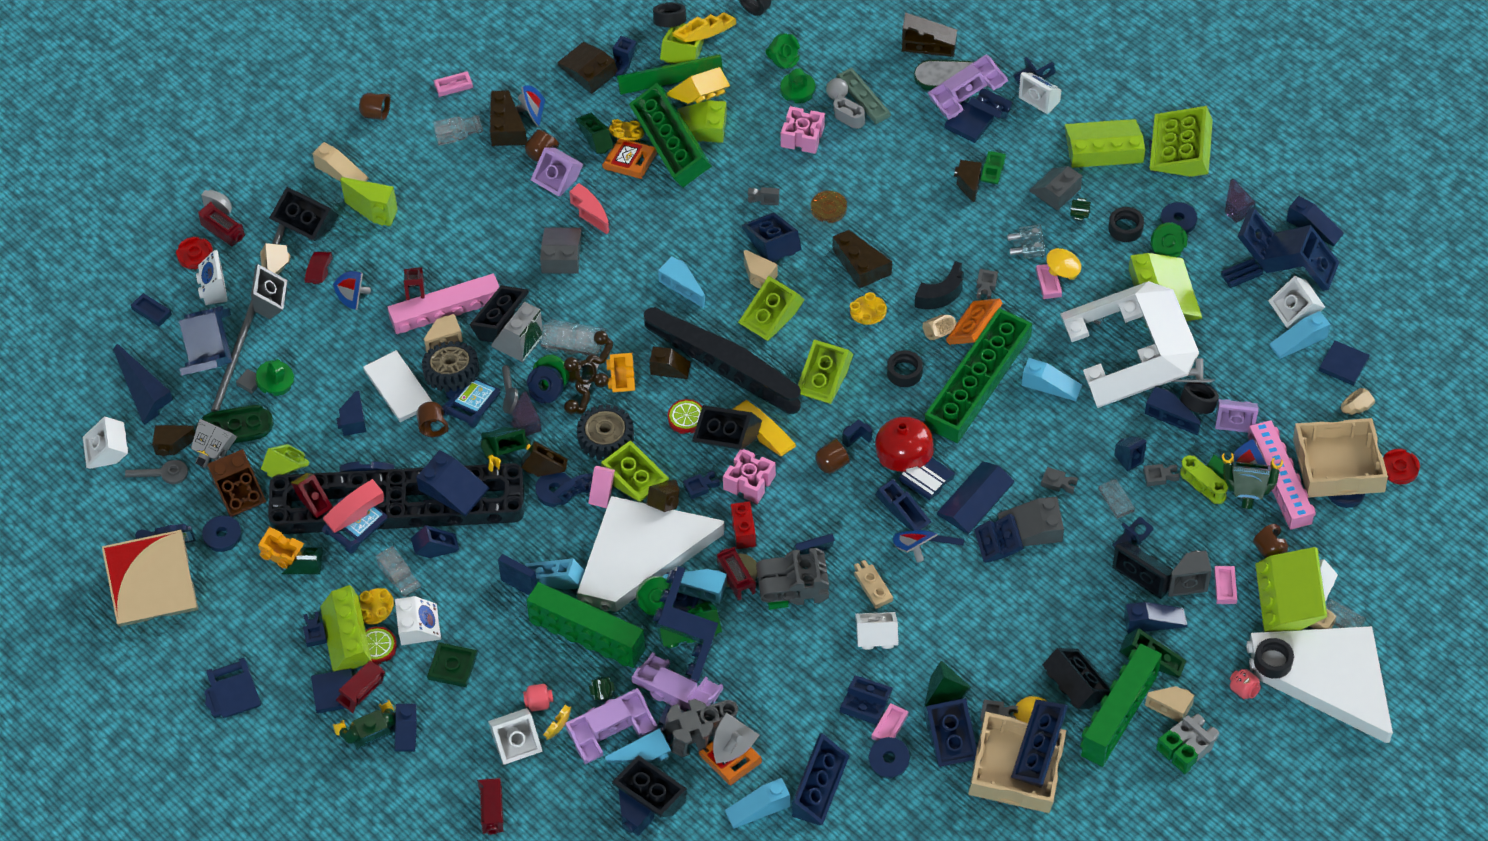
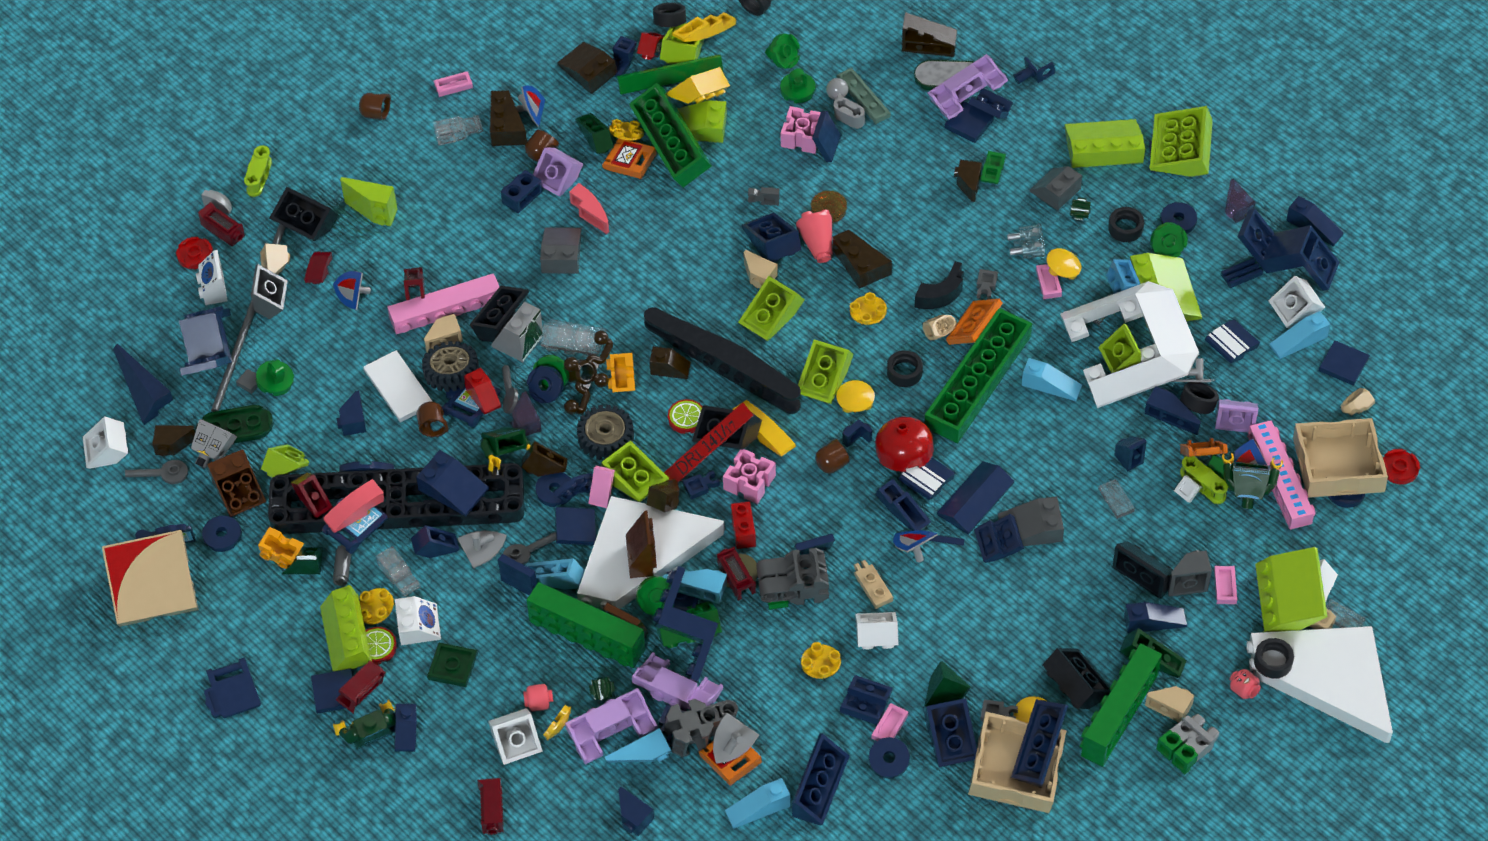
(151, 309): dark blue tile -> none
(258, 171): none -> lime piece
(314, 631): dark blue plate -> none
(336, 164): tan slope -> none
(341, 566): none -> dark grey piece
(481, 546): none -> light grey shield
(482, 391): none -> red slope
(521, 191): none -> dark blue brick
(522, 553): none -> dark grey piece
(575, 526): none -> dark blue tile
(625, 616): none -> reddish brown tile
(641, 547): none -> reddish brown slope
(650, 45): none -> red slope
(651, 787): black slope -> none
(680, 279): medium azure slope -> none
(709, 443): none -> red sticker
(817, 233): none -> coral cone
(820, 661): none -> yellow dish
(826, 136): none -> dark blue tile
(855, 396): none -> yellow dish
(1038, 92): white slope -> none
(1056, 480): dark grey plate -> none
(1120, 350): none -> lime slope
(1121, 275): none -> dark azure brick
(1130, 534): dark blue bracket -> none
(1159, 475): dark grey plate -> none
(1187, 488): none -> white tile
(1203, 448): none -> orange container
(1232, 341): none -> dark blue slope
(1268, 543): reddish brown helmet -> none

